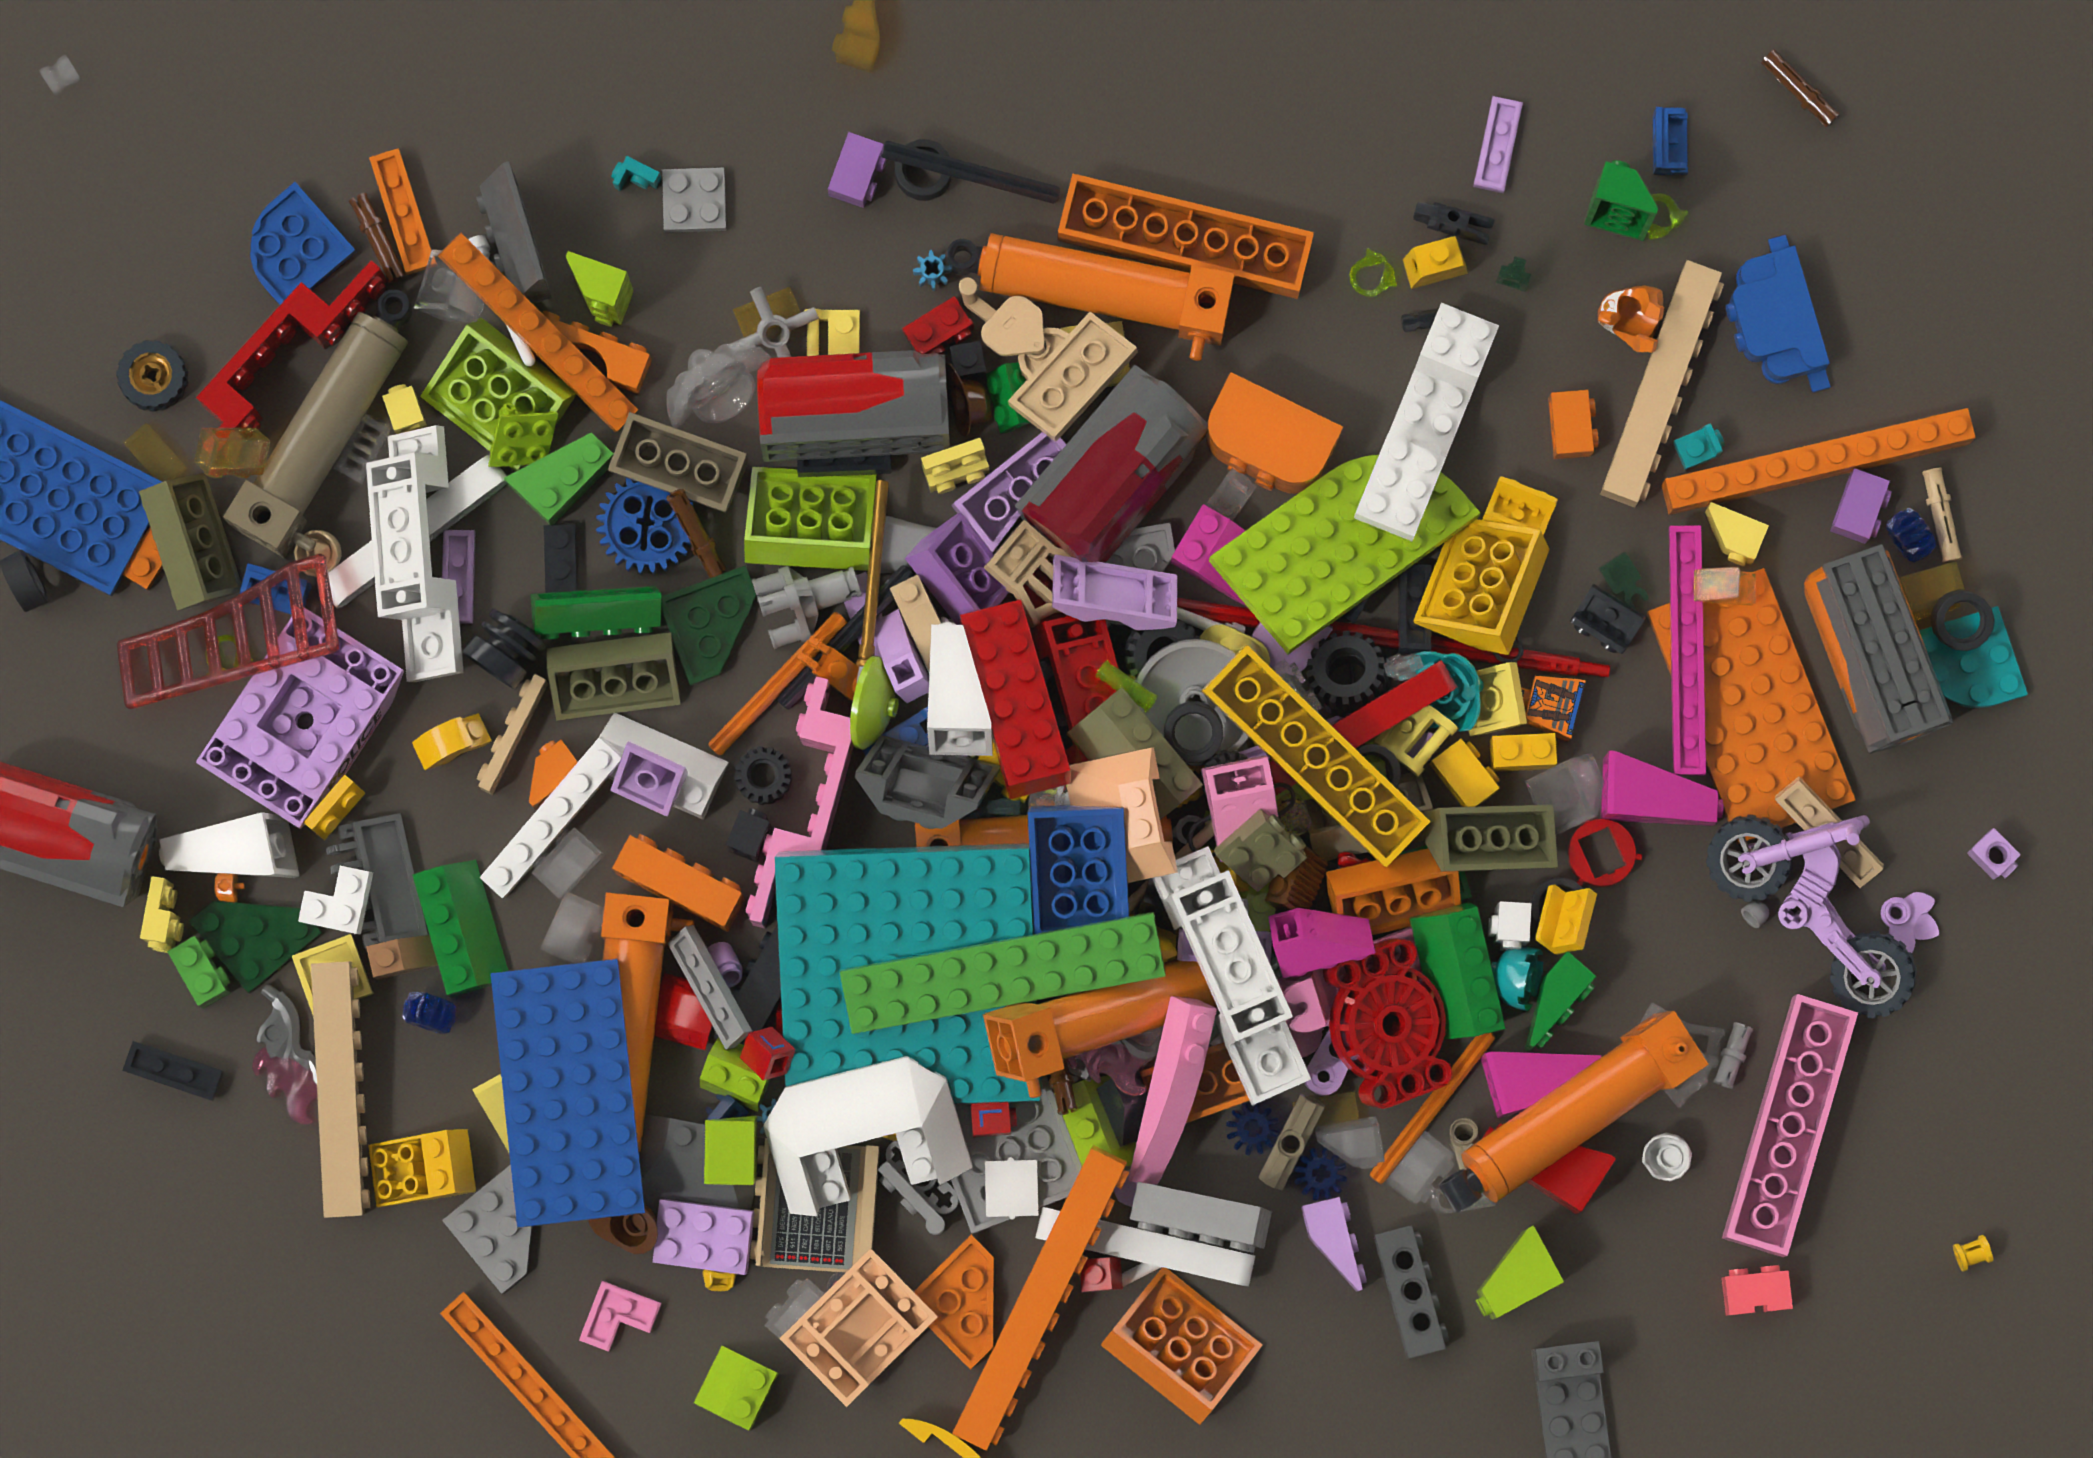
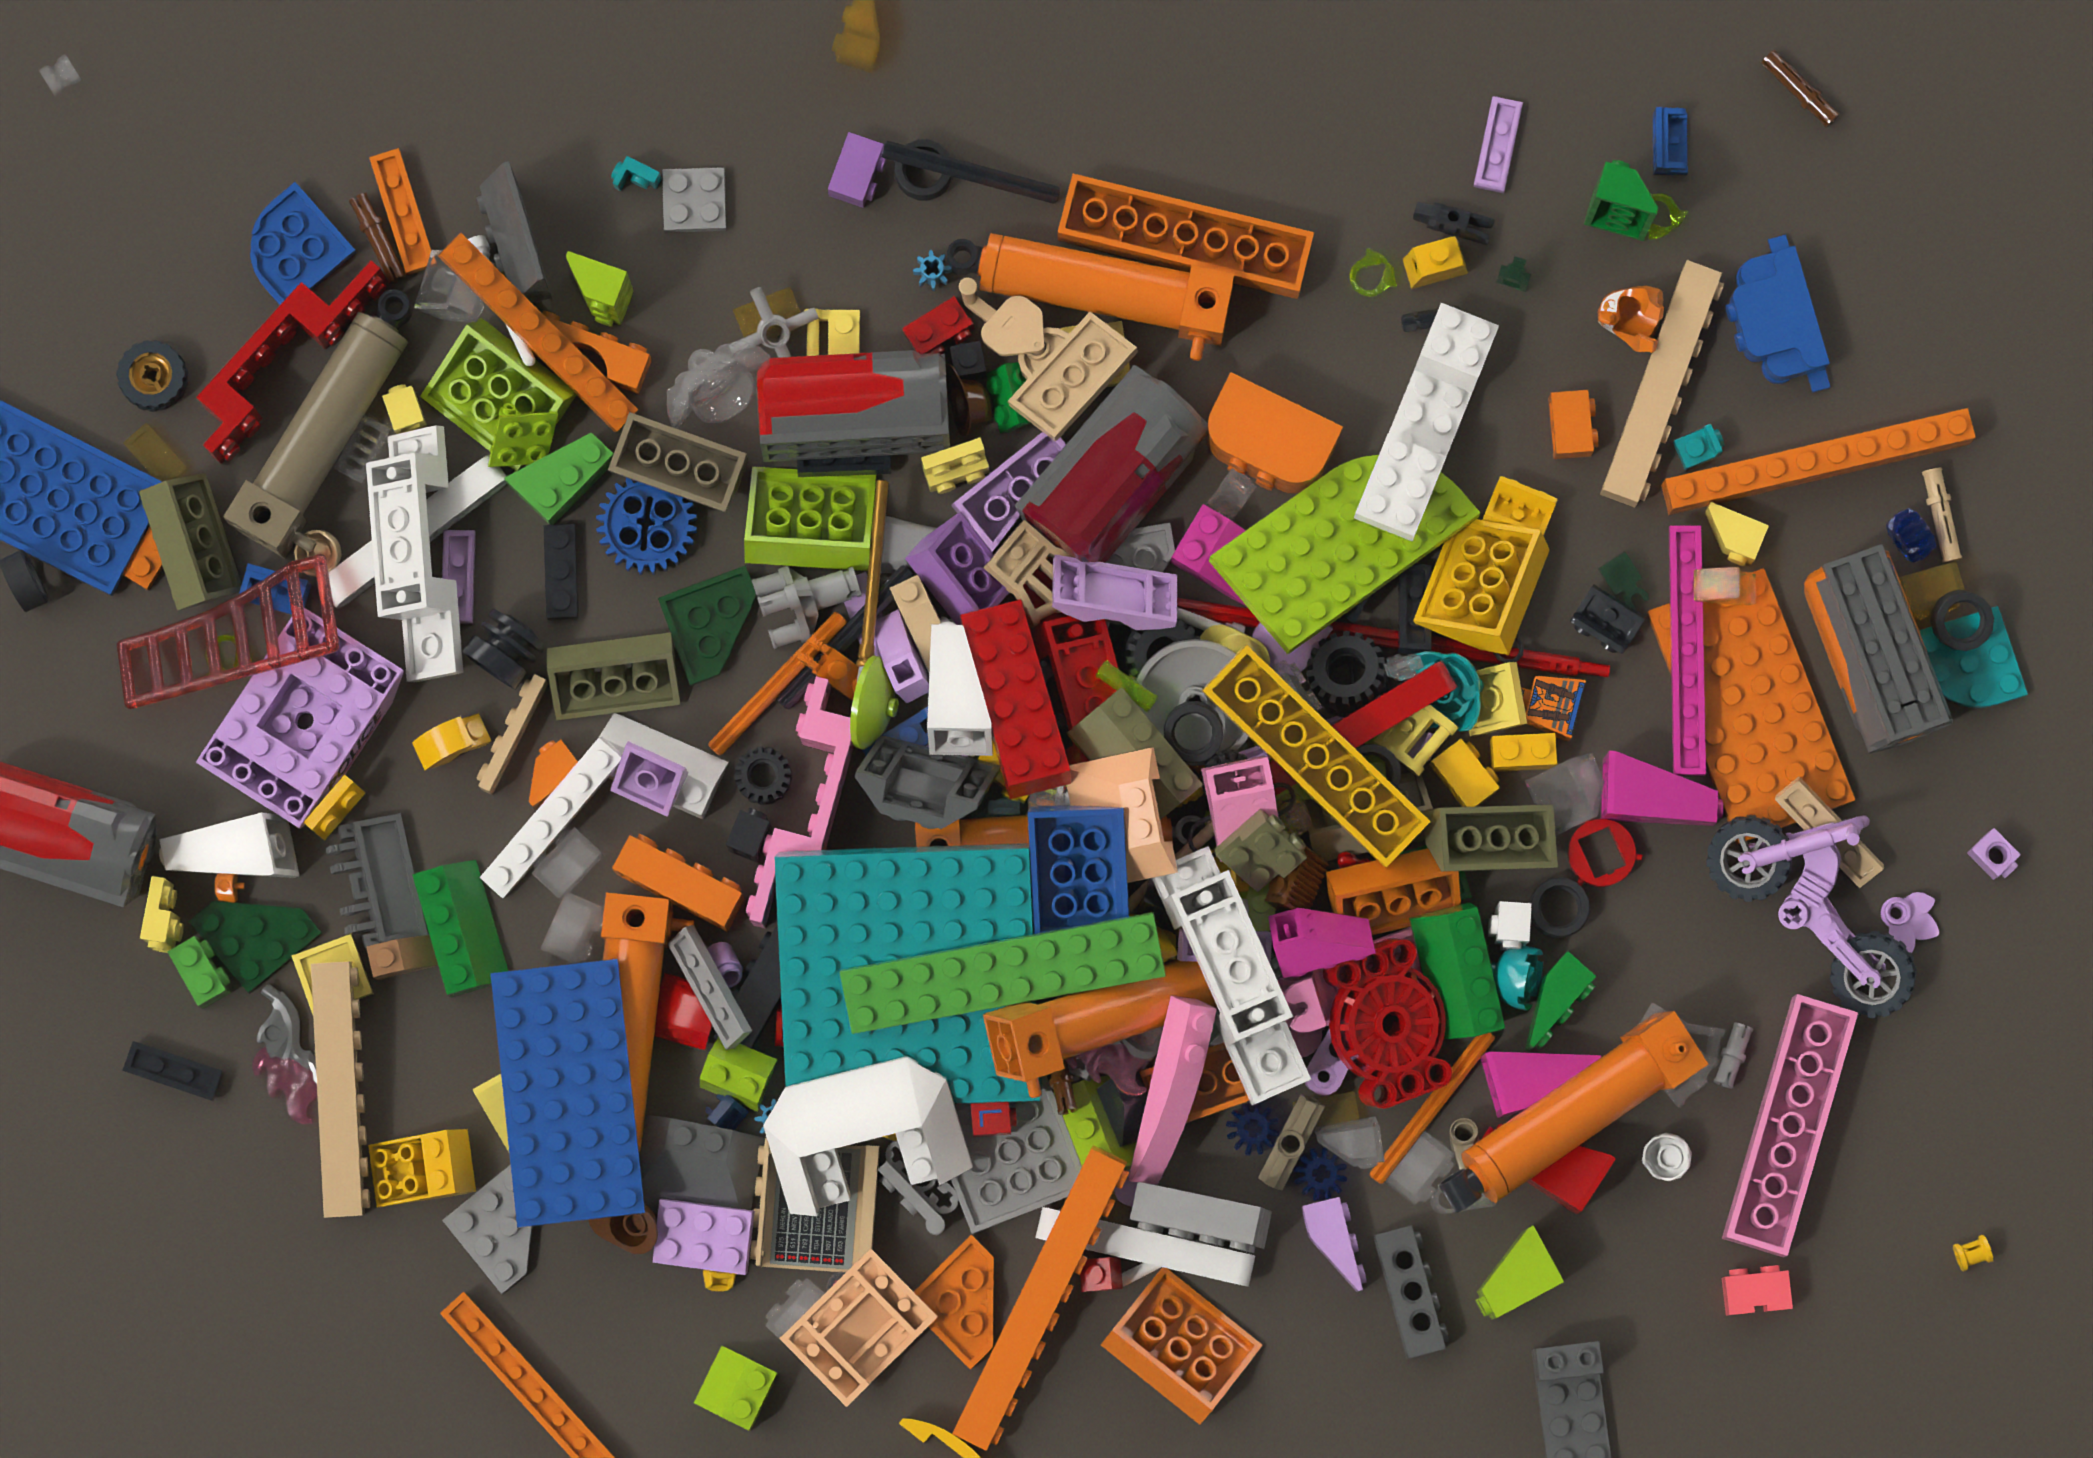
(232, 452): clear yellow brick -> none
(346, 908): white plate -> none
(429, 1012): clear blue gear -> none
(596, 610): green slope -> none
(615, 1306): bright pink tile -> none
(701, 543): reddish brown pin -> none
(731, 1151): lime slope -> none
(767, 1053): red brick -> none
(1011, 1188): white piece -> none
(1565, 919): yellow bracket -> none
(1755, 913): light grey hinge -> none
(1860, 506): medium lavender brick -> none

